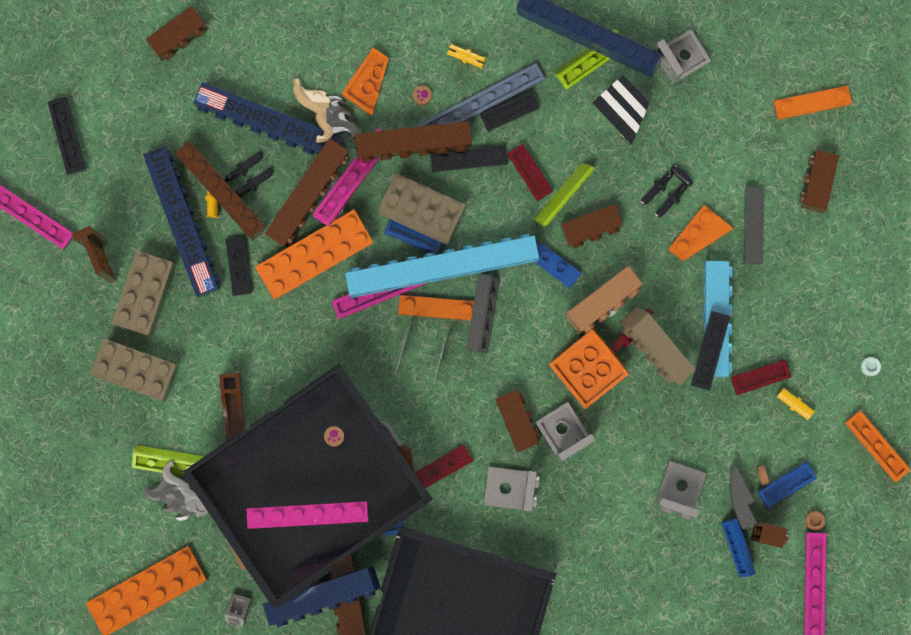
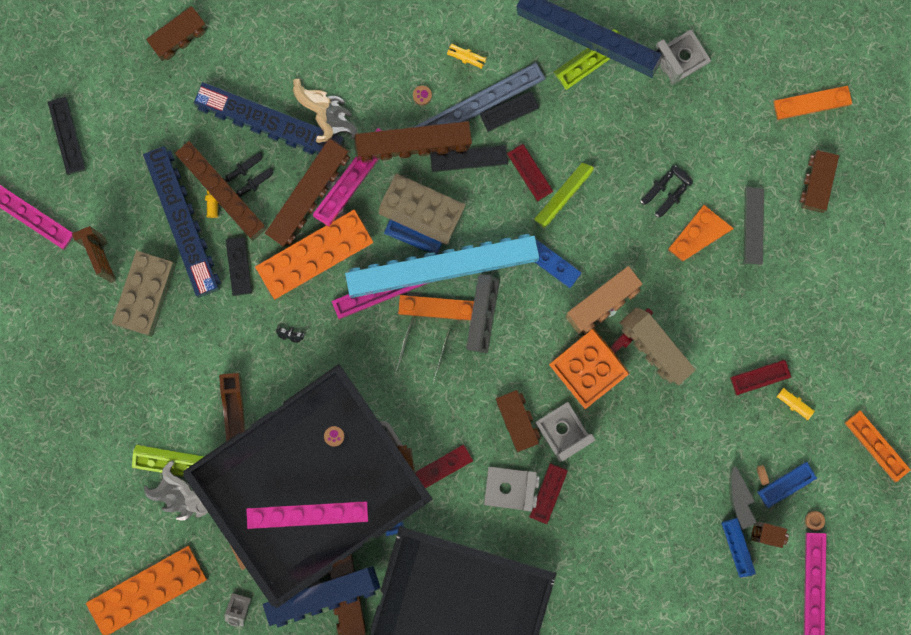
(134, 370): dark tan brick -> none
(293, 336): none -> black piece
(366, 82): orange wing -> none
(548, 493): none -> dark red plate
(591, 226): reddish brown brick -> none
(623, 107): black sticker -> none
(672, 499): light grey bracket -> none
(710, 350): black plate -> none
(716, 298): medium azure brick -> none
(870, 366): light aqua tile -> none

